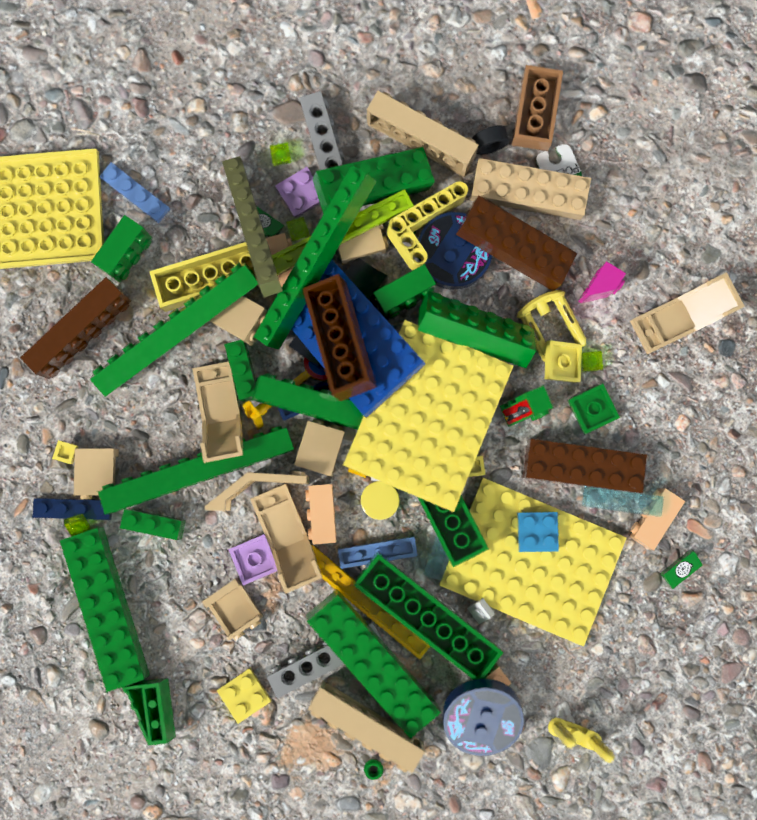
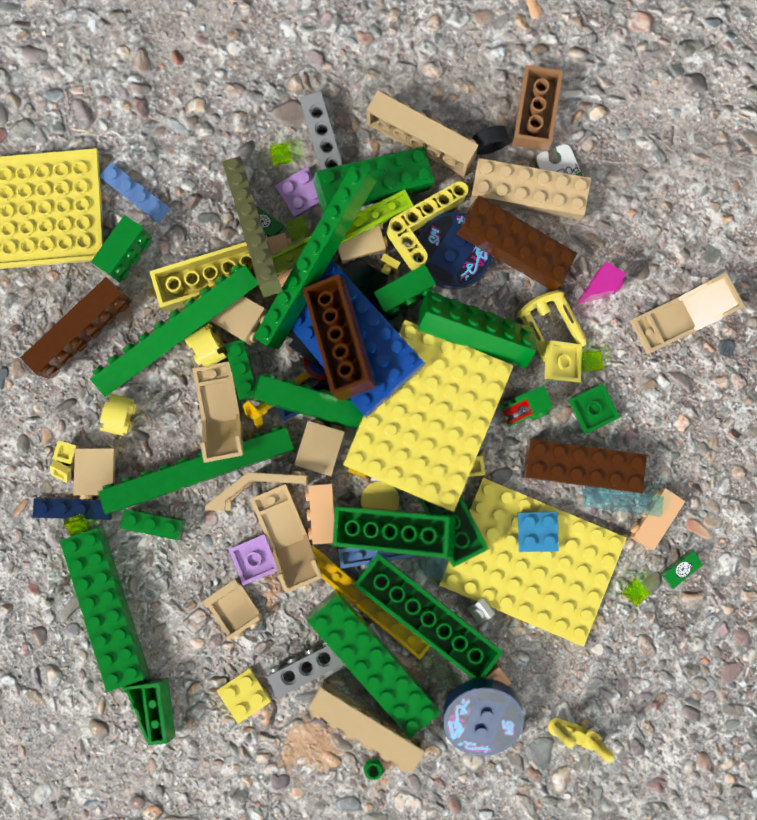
(61, 471): none -> light yellow tile
(117, 415): none -> light yellow brick
(207, 346): none -> light yellow brick
(389, 264): none -> light yellow tile
(394, 531): none -> green brick
(635, 592): none -> clear neon green plate

